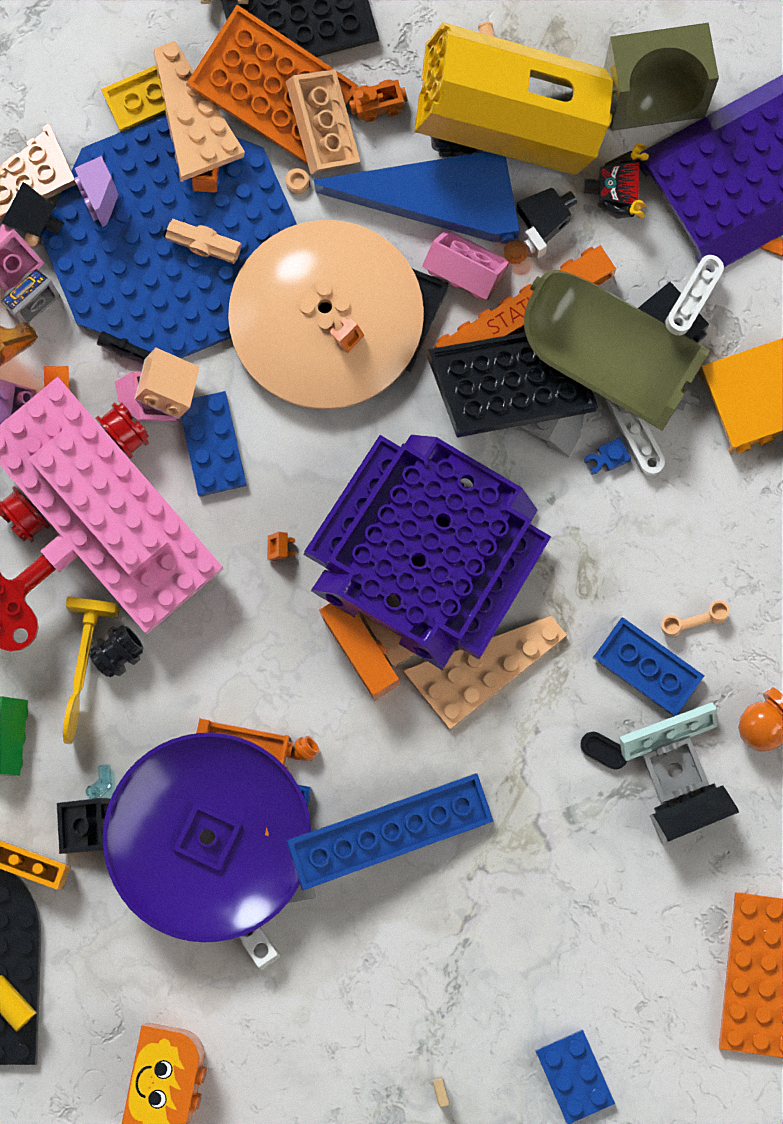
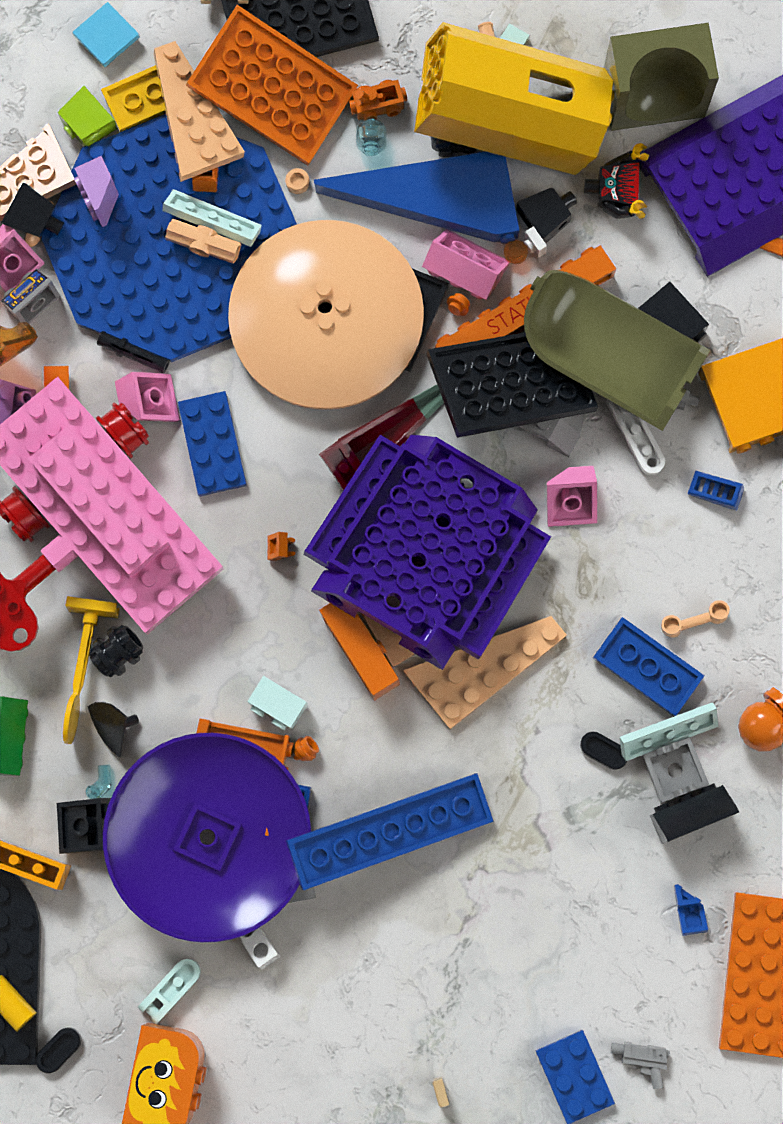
(58, 1050): none -> black tile
(86, 118): none -> lime torso
(106, 34): none -> medium azure tile
(111, 724): none -> black shield
(167, 383): light nougat piece -> none
(171, 989): none -> light aqua plate
(208, 215): none -> light aqua plate
(277, 703): none -> light aqua brick
(322, 121): light nougat slope -> none
(348, 335): orange tile -> none
(371, 137): none -> clear light blue head
(395, 425): none -> dark red plate
(458, 304): none -> orange plate
(515, 35): none -> light aqua tile
(572, 497): none -> bright pink slope
(611, 455): blue plate -> none
(648, 1057): none -> light grey piece
(690, 912): none -> blue slope
(694, 295): white plate -> none
(728, 484): none -> blue slope

